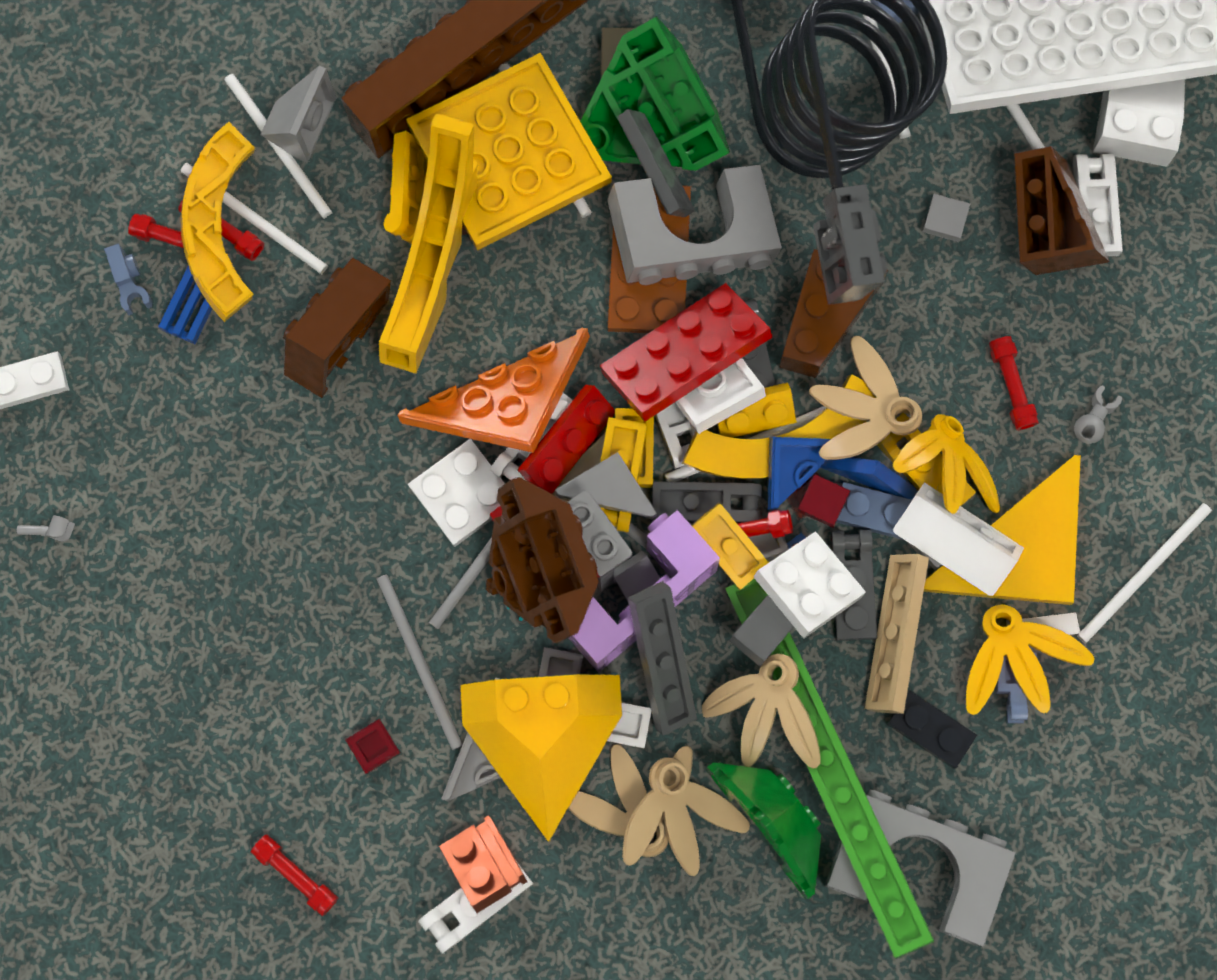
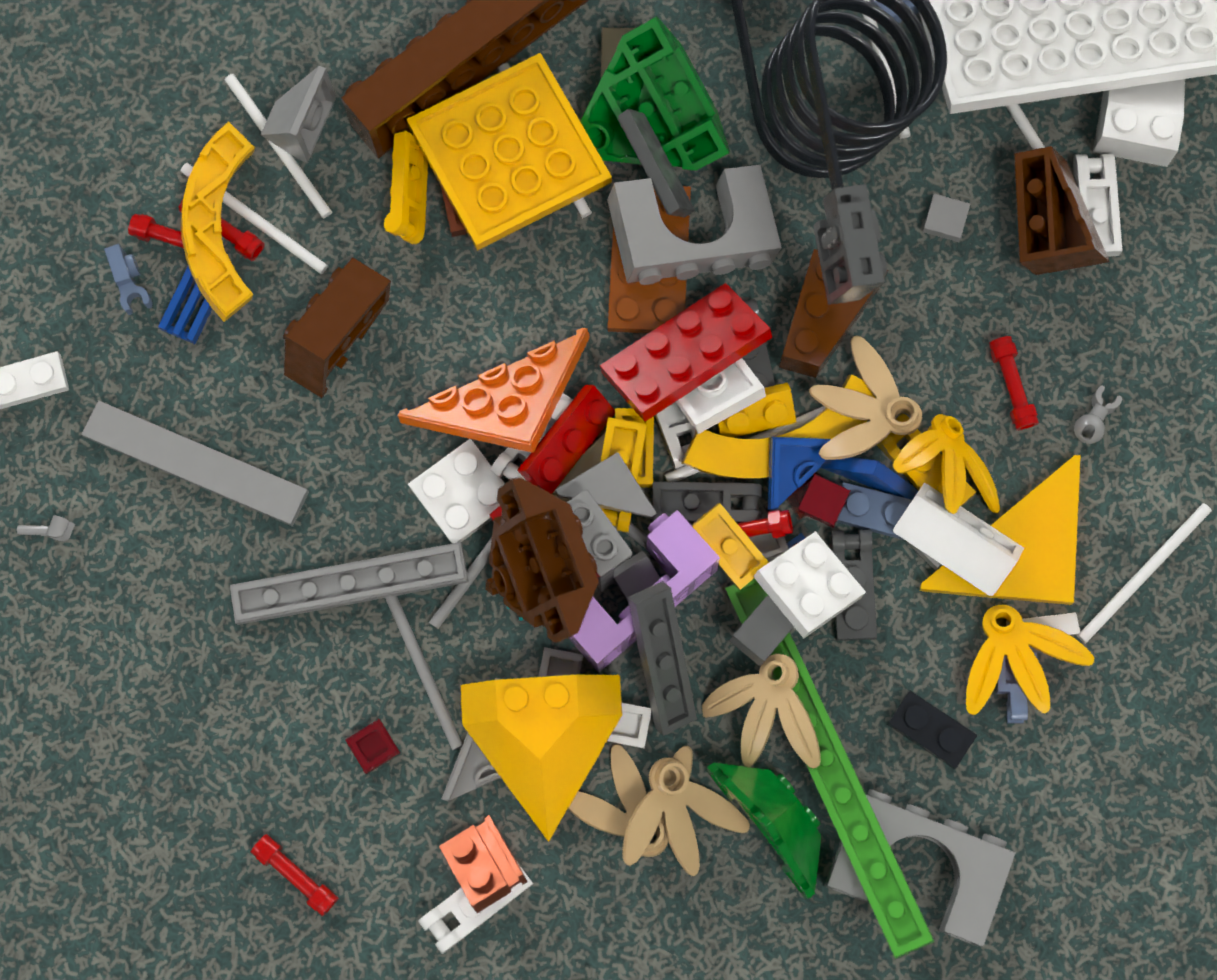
(195, 463): none -> light grey tile
(349, 583): none -> light grey tile
(435, 244): yellow arch -> none
(896, 633): tan plate -> none

